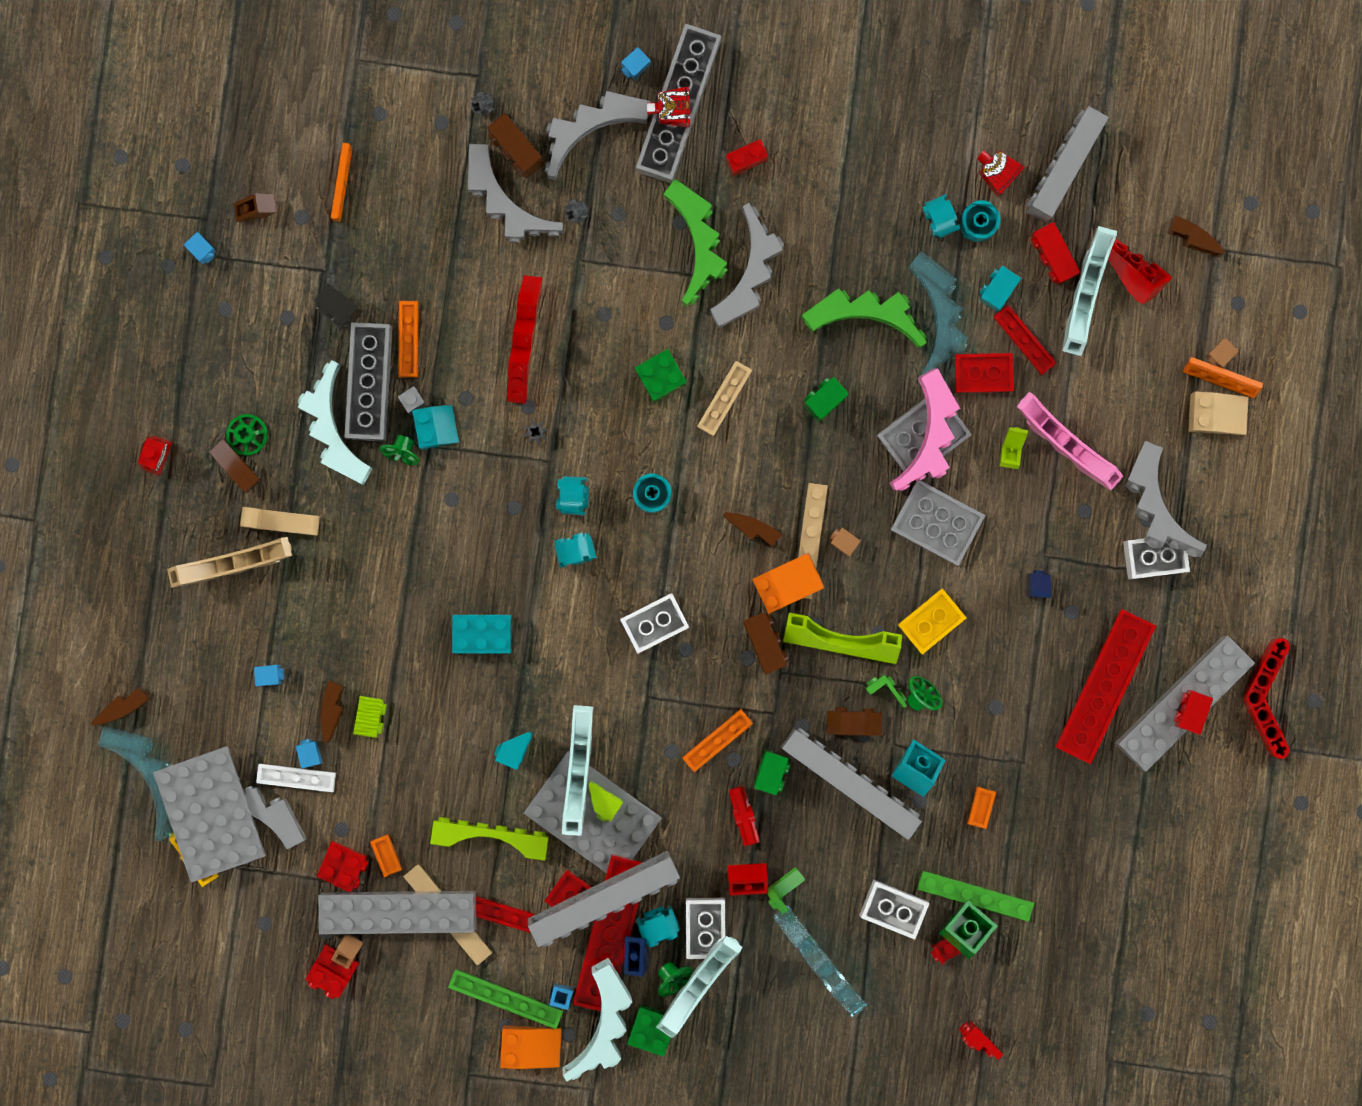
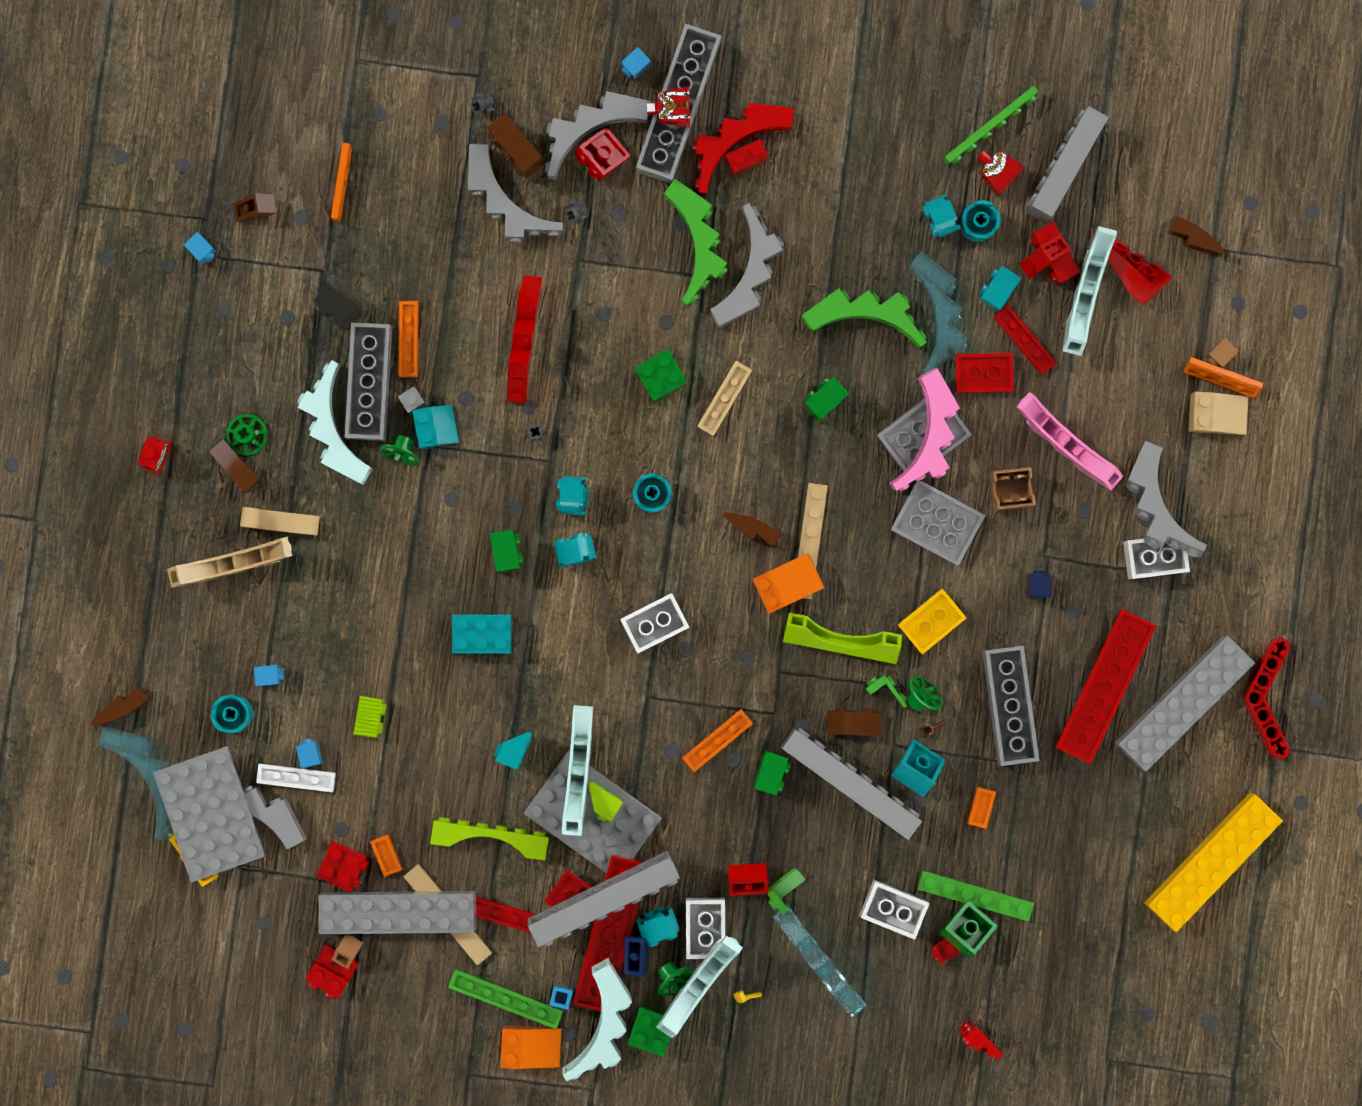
(221, 712): none -> teal brick
(331, 710): reddish brown slope -> none
(506, 551): none -> green brick
(602, 154): none -> red plate
(740, 997): none -> yellow hand
(744, 815): red piece -> none
(759, 119): none -> red arch
(765, 642): reddish brown brick -> none
(844, 541): medium nougat brick -> none
(930, 728): none -> reddish brown hand
(996, 122): none -> bright green plate
(1010, 705): none -> light grey brick
(1012, 447): lime bracket -> none
(1012, 489): none -> medium nougat piece
(1044, 256): none -> red bracket
(1193, 711): red brick -> none
(1213, 862): none -> yellow brick

